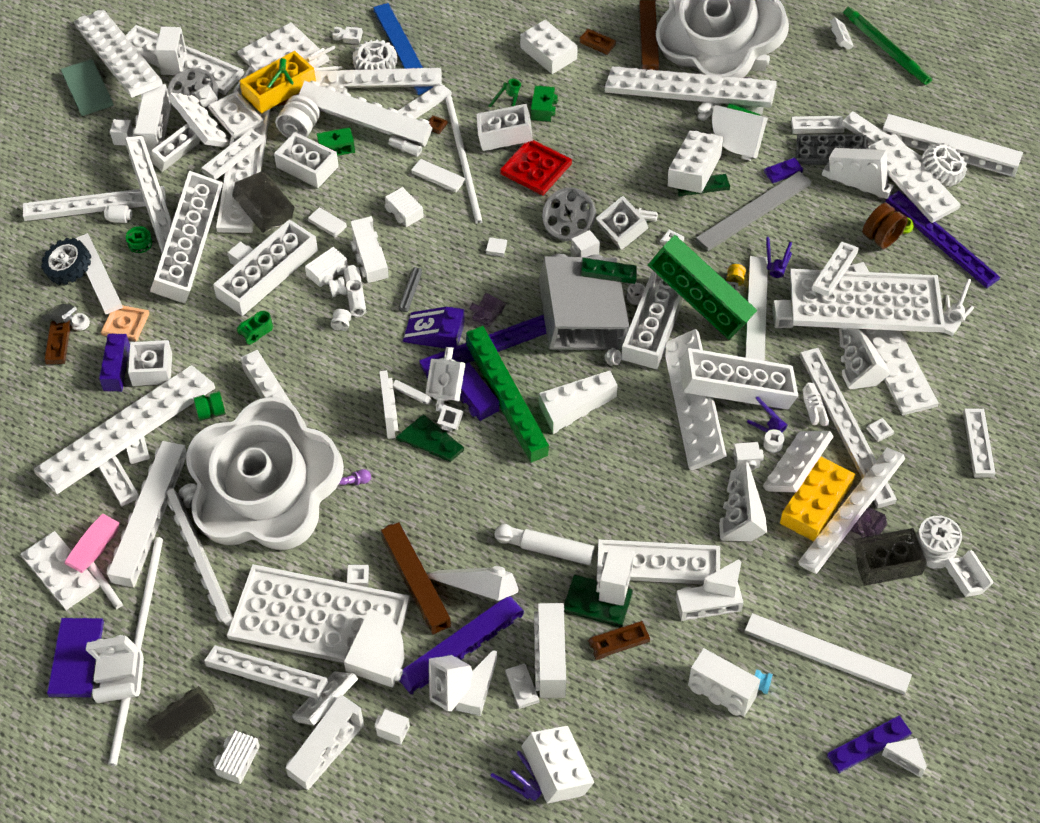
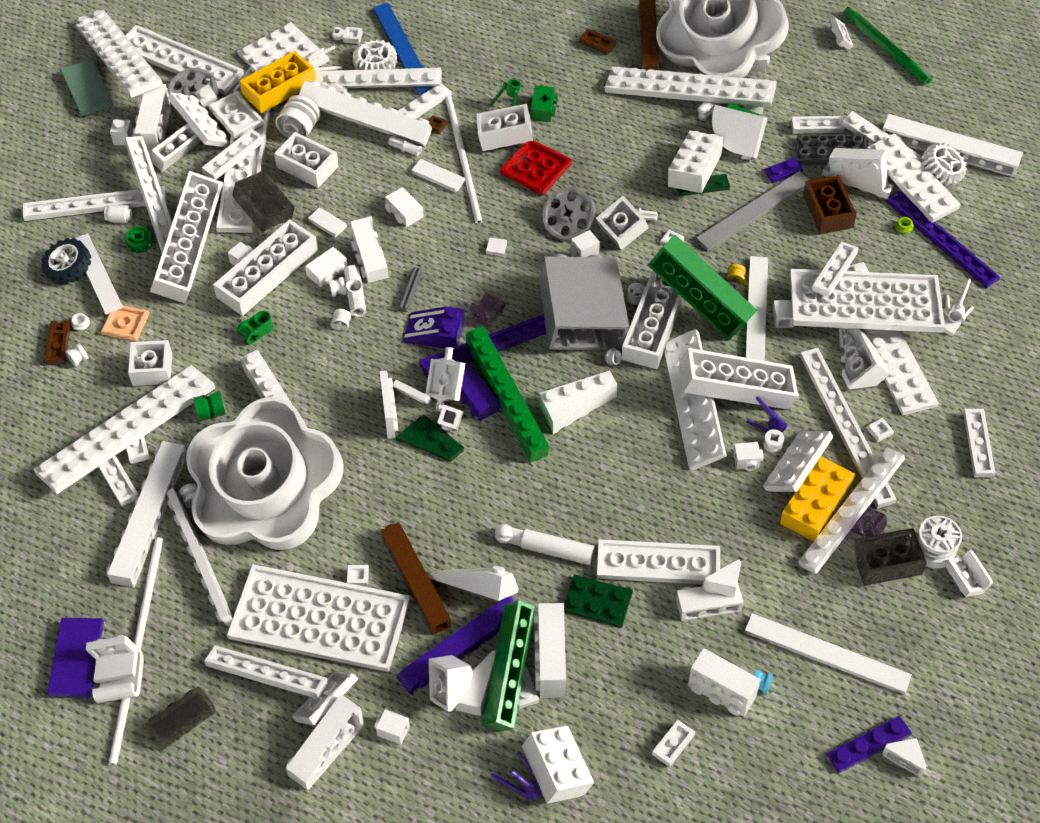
(48, 563): white plate -> none
(60, 313): dark grey slope -> none
(76, 354): none -> white wheel
(92, 543): bright pink slope -> none
(105, 586): white bar -> none
(114, 362): dark purple brick -> none
(170, 50): white brick -> none
(236, 757): white brick -> none
(282, 69): green plant -> none
(338, 141): green brick -> none
(361, 477): medium lavender bar -> none
(377, 650): white brick -> none
(508, 666): none -> green brick
(548, 46): white brick -> none
(608, 270): dark green plate -> none
(615, 575): white brick -> none
(619, 640): reddish brown plate -> none
(673, 743): none -> white plate
(744, 511): white wedge -> none
(777, 267): dark purple plant -> none
(814, 405): white hinge -> none
(829, 204): none -> reddish brown brick
(884, 225): reddish brown wheel -> none

